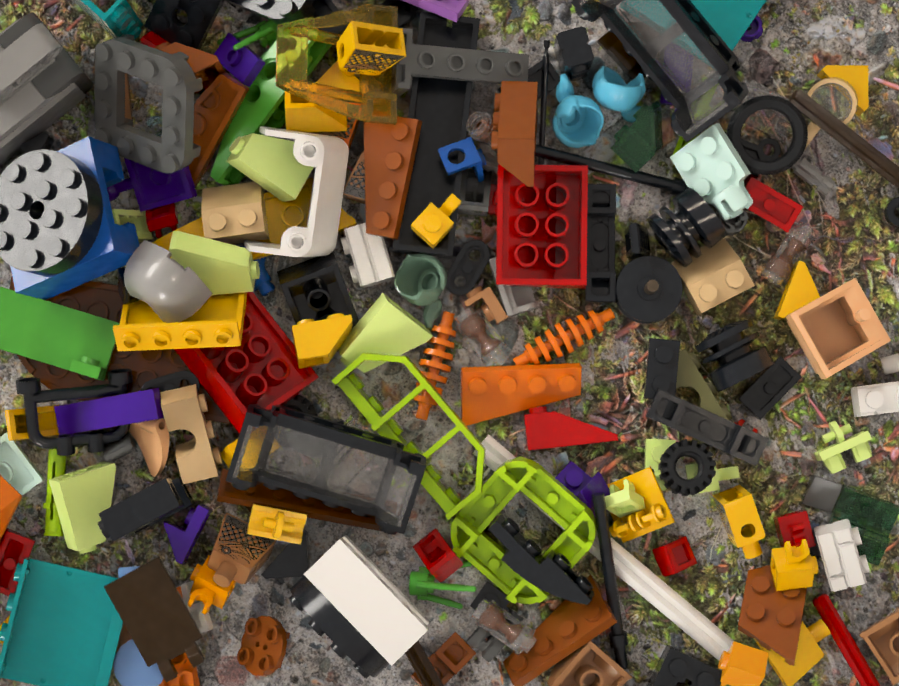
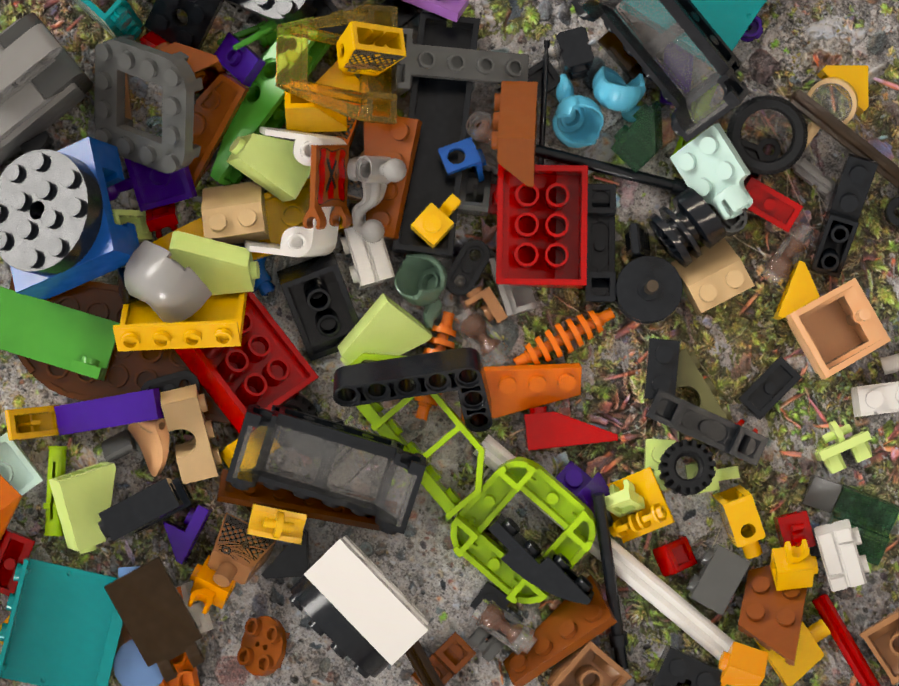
(66, 443): black bar -> none
(320, 340): yellow slope -> none
(328, 186): none -> dark orange flag
(374, 174): none -> light grey piece
(420, 376): none -> black beam
(423, 583): bright green plant -> none
(437, 555): red slope -> none
(717, 578): none -> dark grey brick
(734, 354): black wheel -> none
(843, 215): none -> black slope

